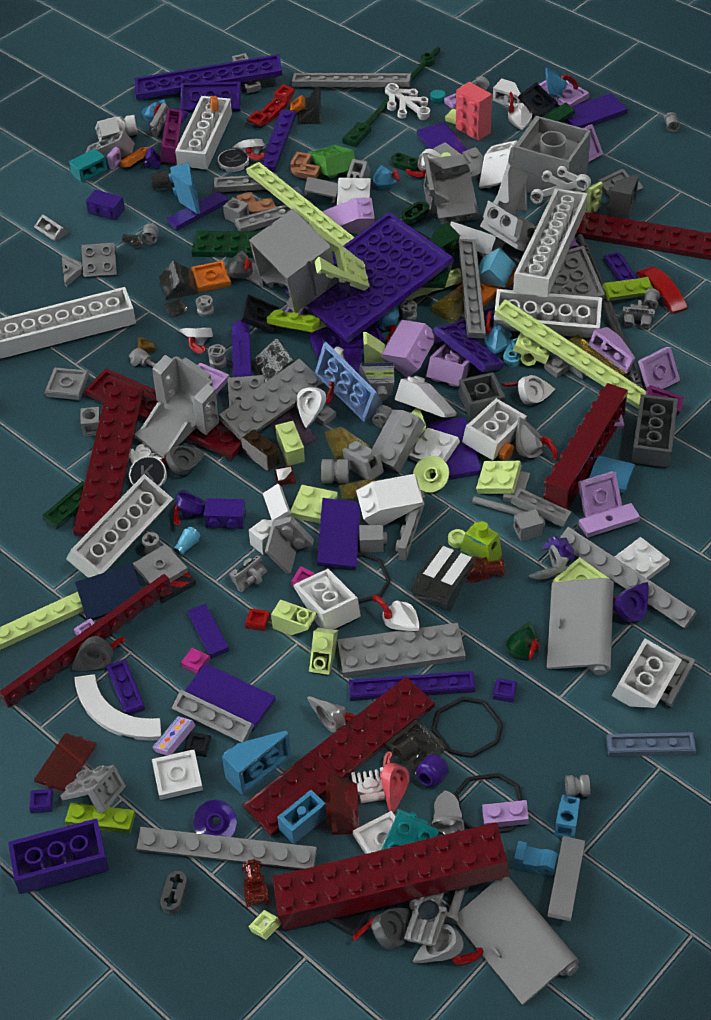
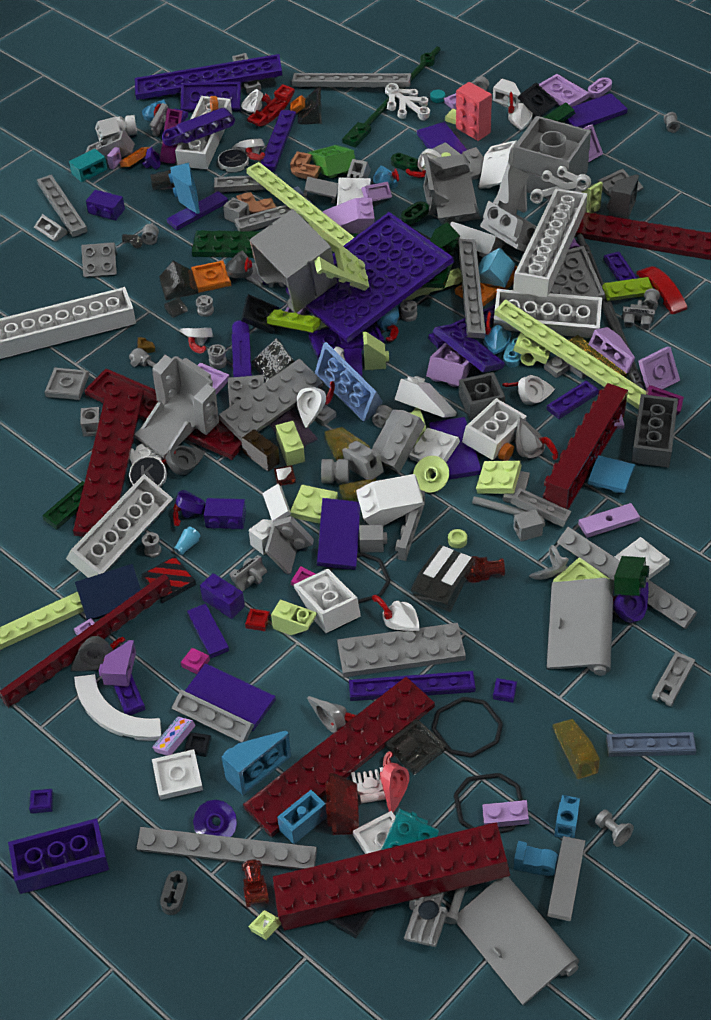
(62, 205): none -> light grey plate
(65, 762): clear red piece -> none
(71, 269): light grey tile -> none
(100, 784): light grey bracket -> none
(111, 820): lime plate -> none
(118, 665): none -> medium lavender slope
(160, 562): light grey plate -> none
(199, 127): none -> dark purple piece
(222, 595): none -> dark purple brick
(254, 101): none -> white piece
(323, 650): yellowish green slope -> none
(377, 191): none -> lavender tile
(379, 377): light grey torso -> none
(388, 927): dark grey piece -> none
(409, 346): lavender slope -> none
(432, 771): dark purple head -> none
(447, 814): light grey piece -> none
(448, 947): light grey piece -> none
(450, 306): clear yellow wing -> none
(482, 542): lime torso -> none
(523, 643): dark green piece -> none
(557, 83): dark azure piece -> none
(562, 546): dark purple bracket -> none
(572, 399): none -> dark purple tile
(575, 786): light grey wheel -> none
(577, 748): none -> clear yellow slope
(599, 87): none -> lavender plate
(599, 493): lavender tile -> none
(621, 832): none -> light grey piece
(631, 575): none -> dark green brick
(646, 676): white slope -> none

